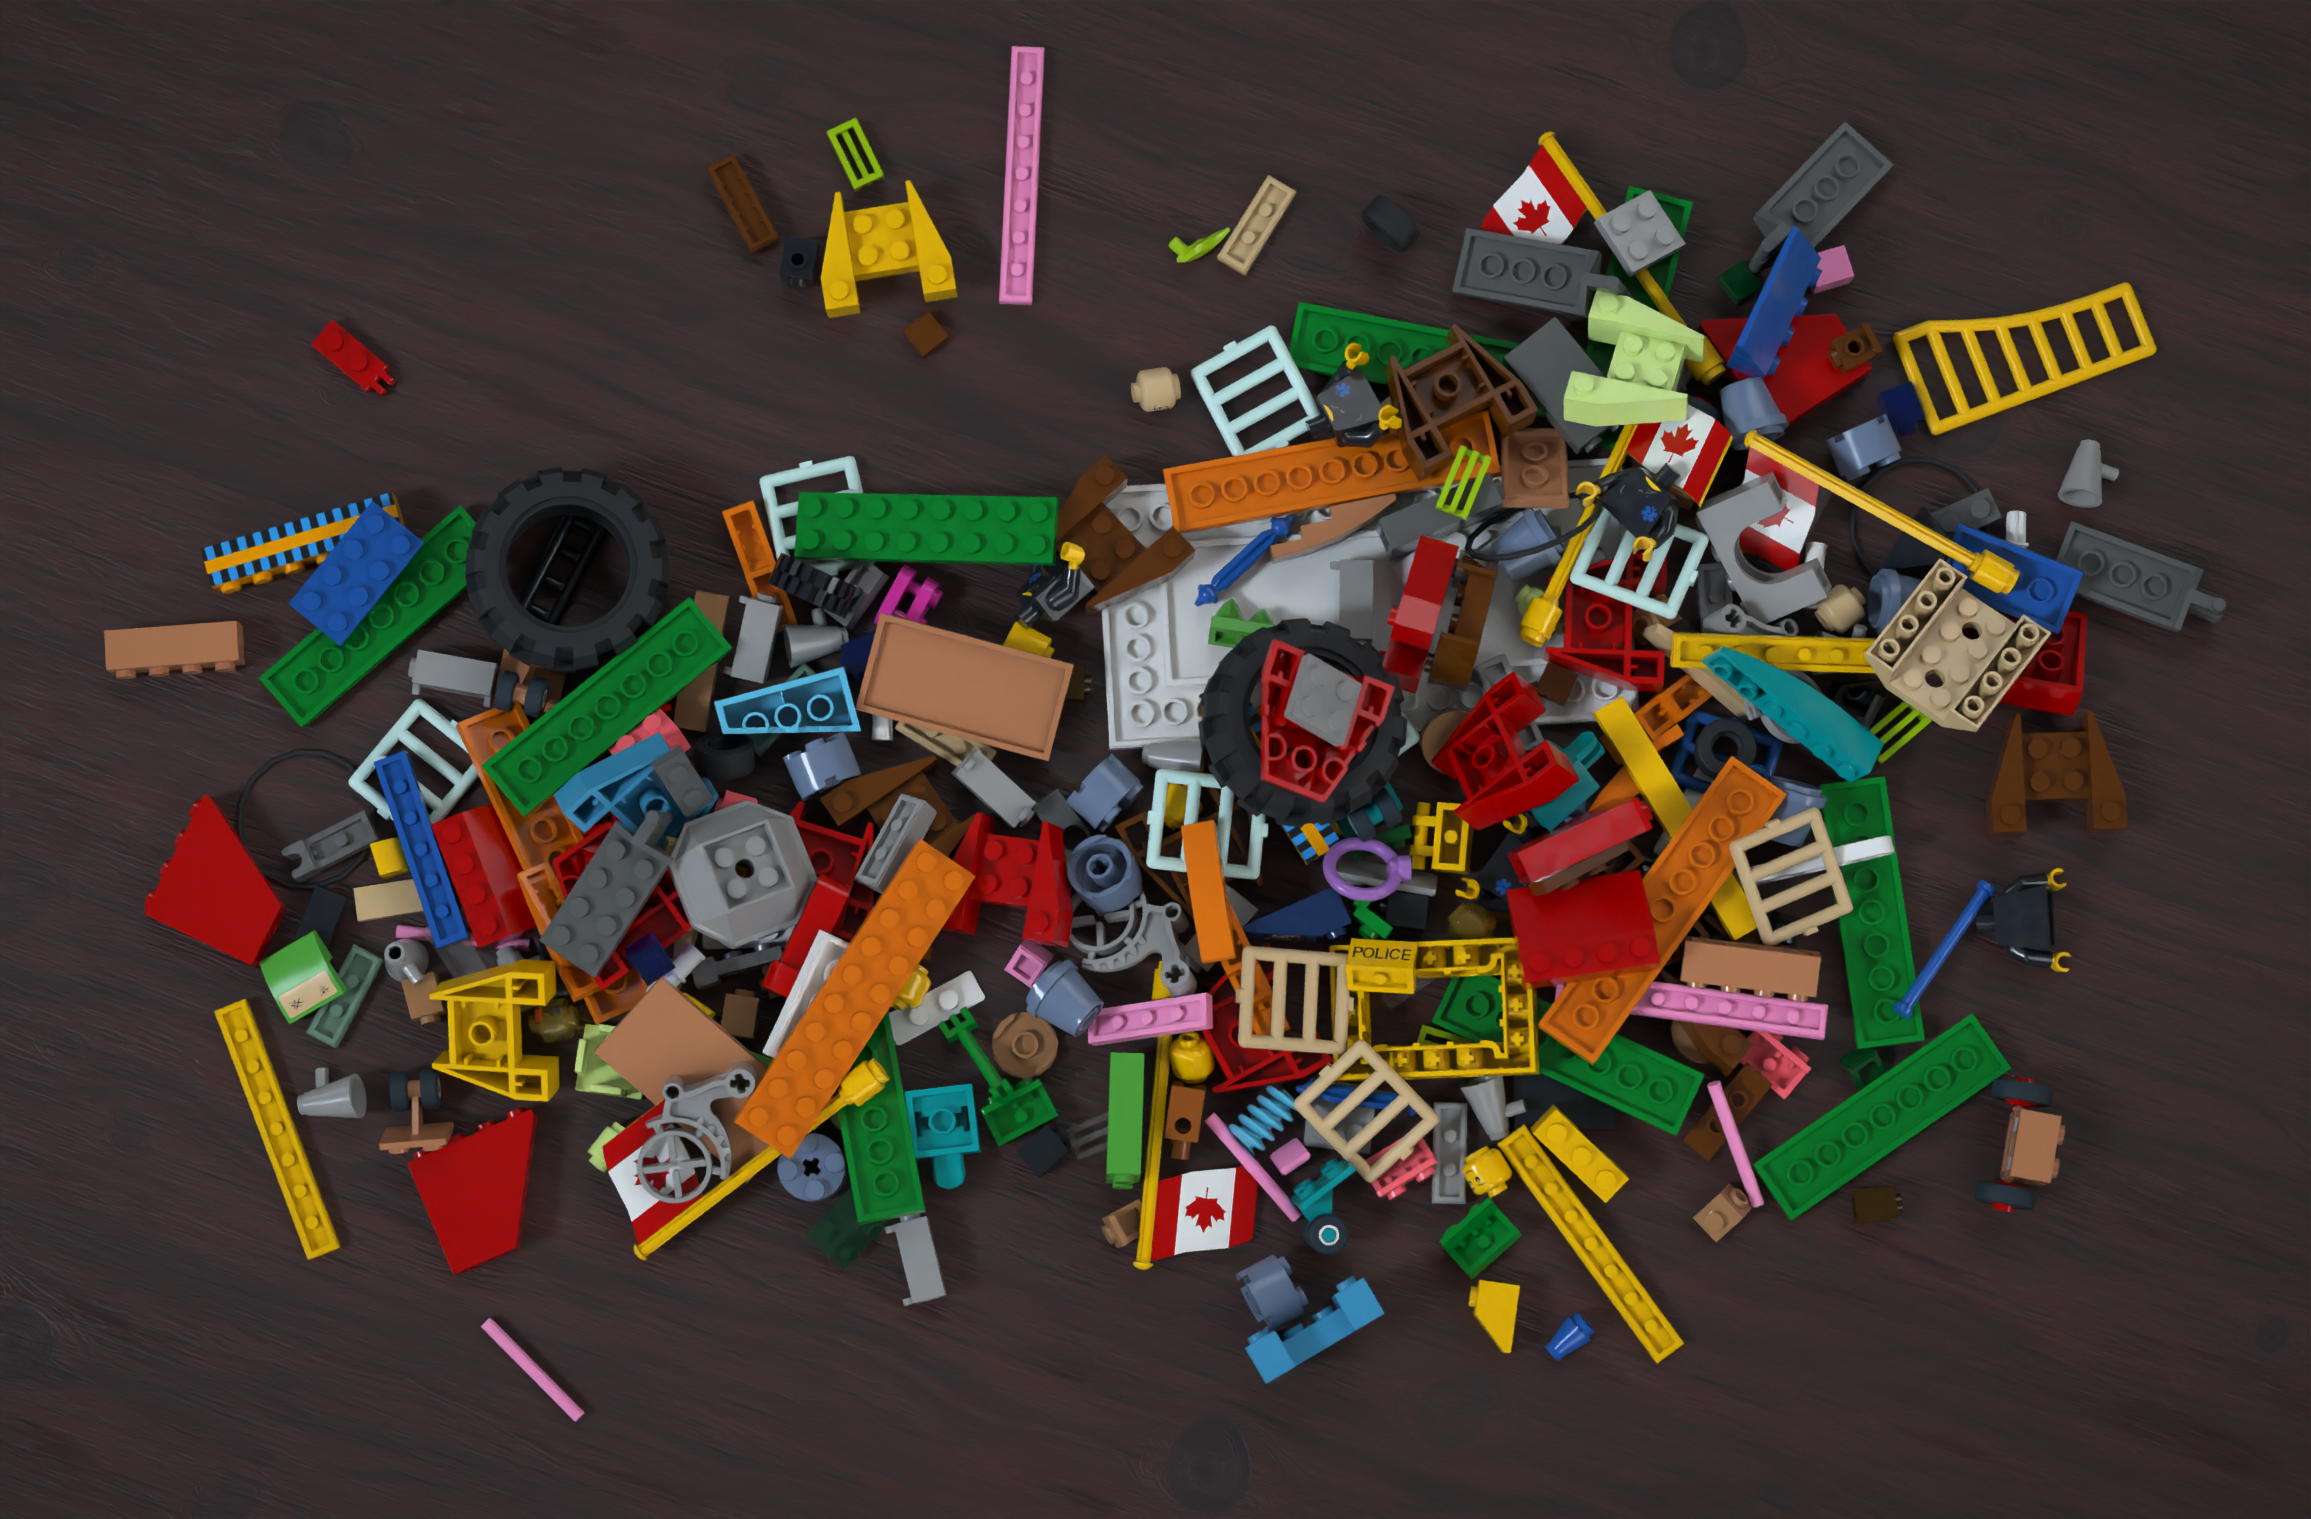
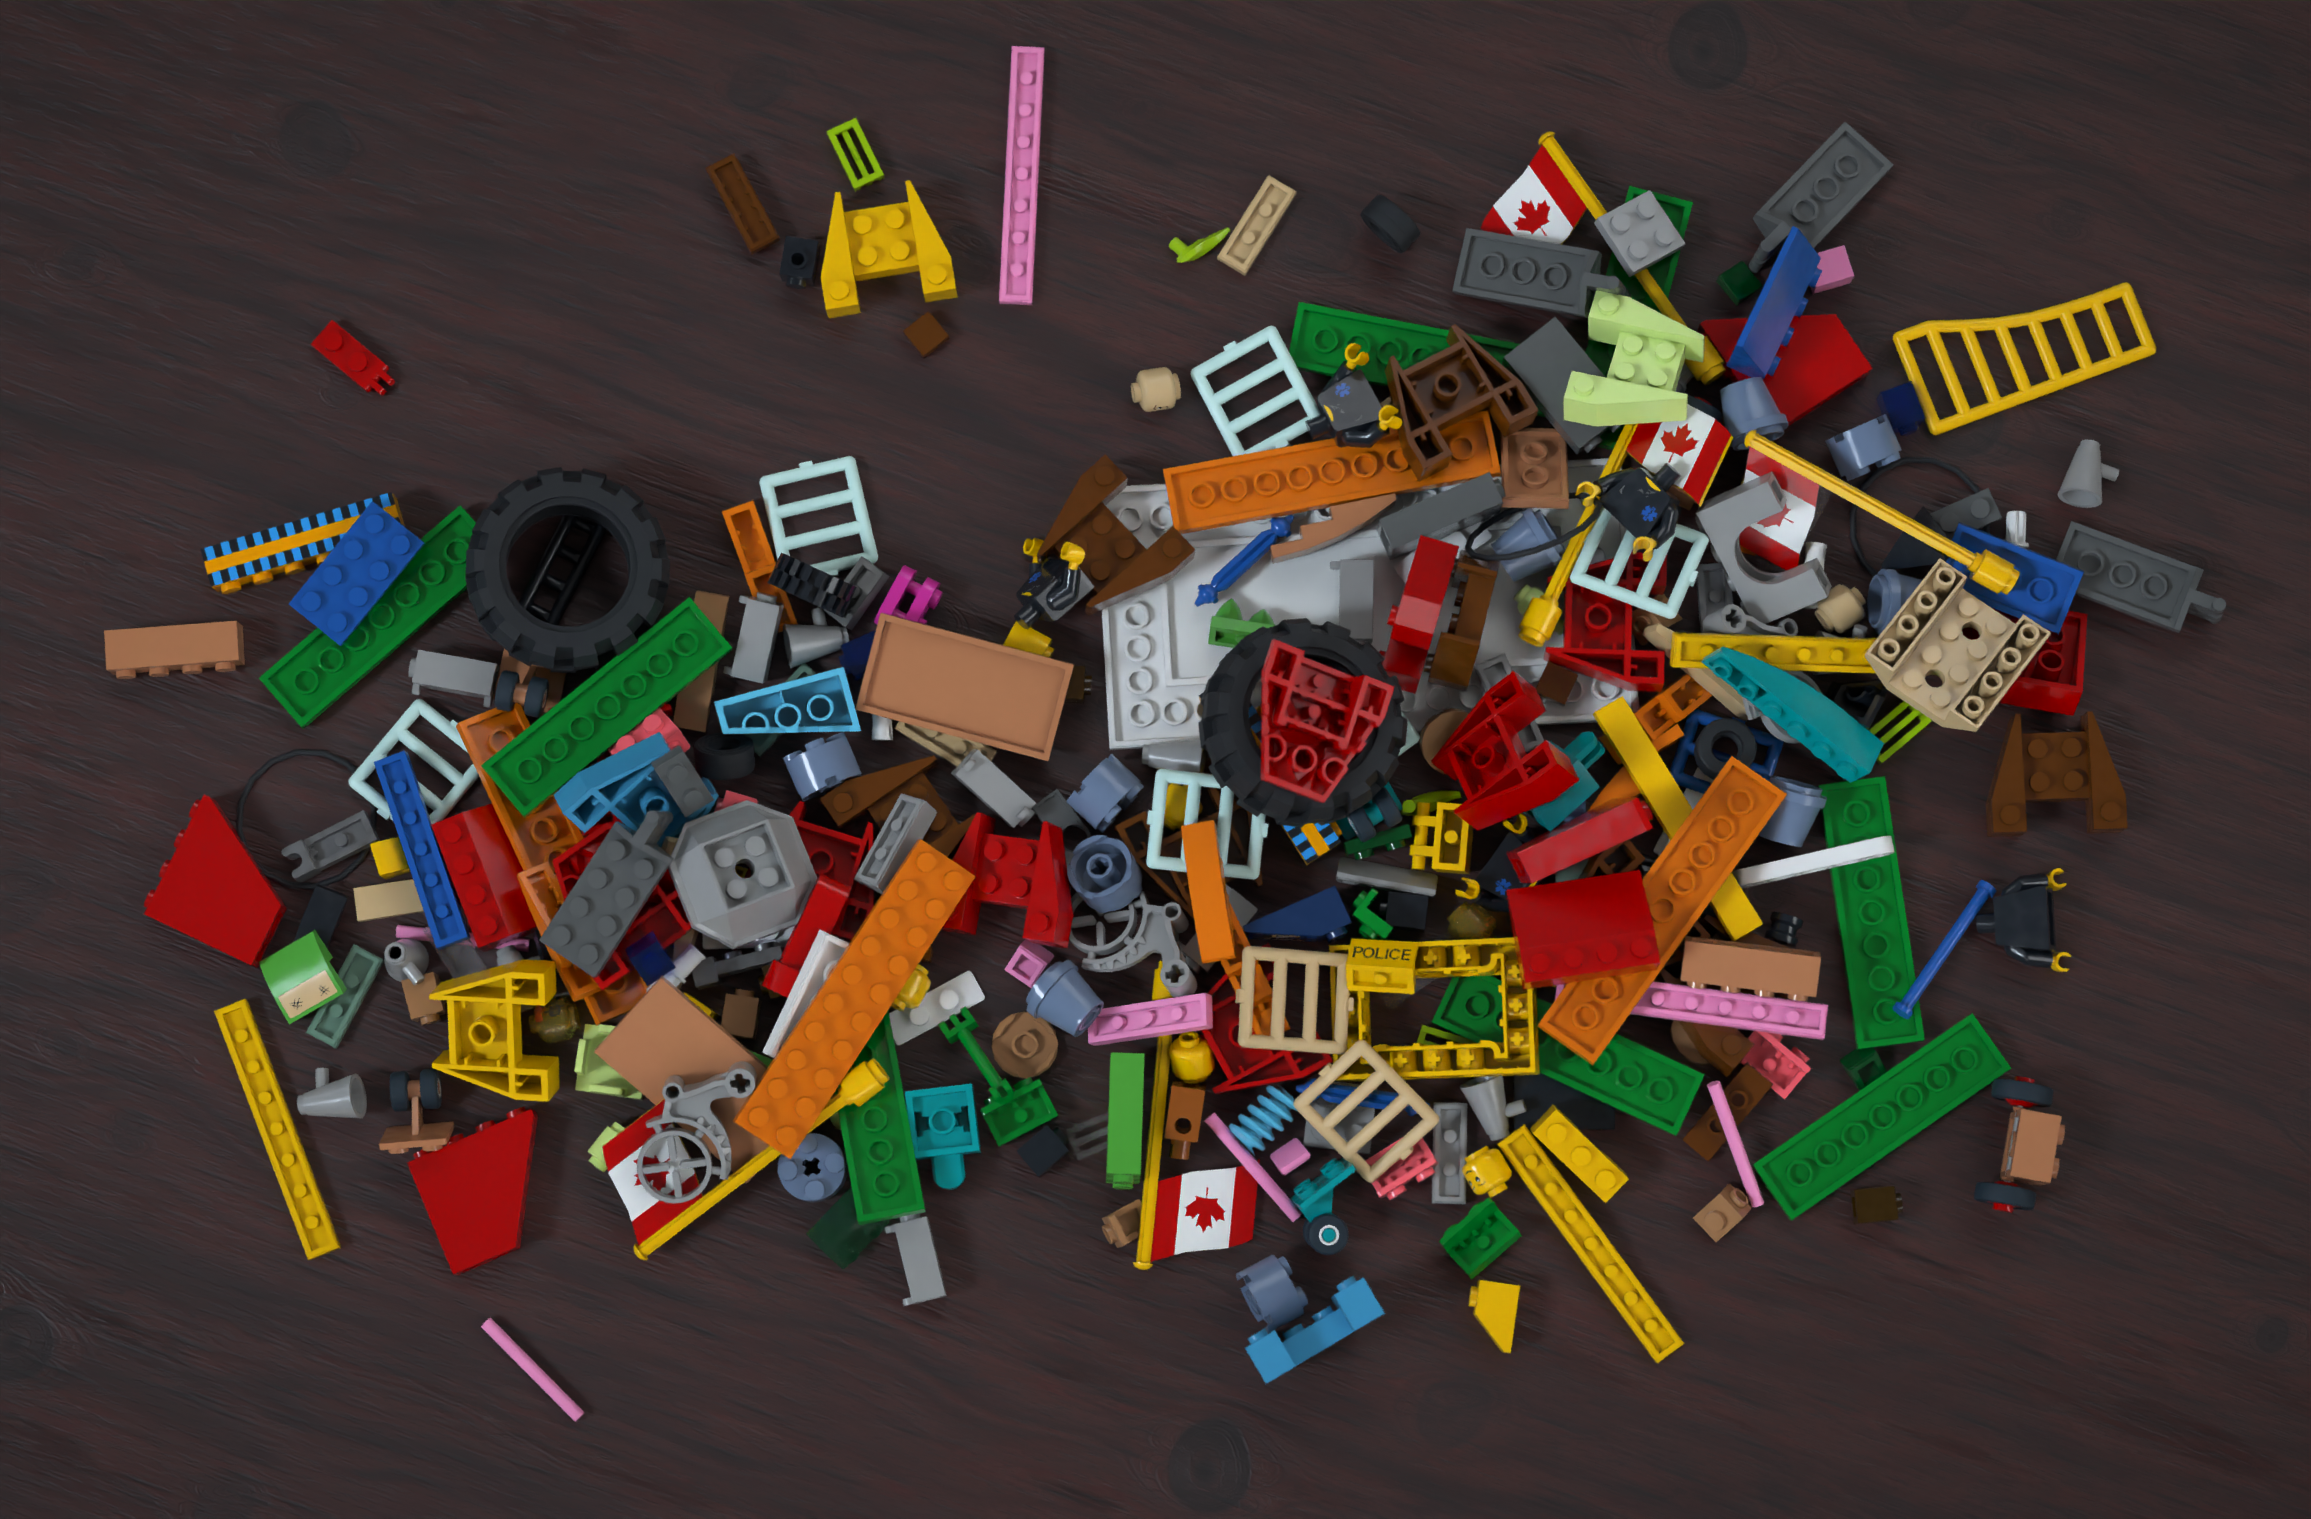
(927, 528): green plate -> none
(1323, 700): light grey plate -> none
(1398, 869): medium lavender piece -> none
(1410, 806): none -> lime bar
(1474, 456): lime tile -> none
(1569, 876): reddish brown plate -> none
(1570, 1336): blue cone -> none
(1832, 877): tan bar -> none
(1847, 361): reddish brown brick -> none

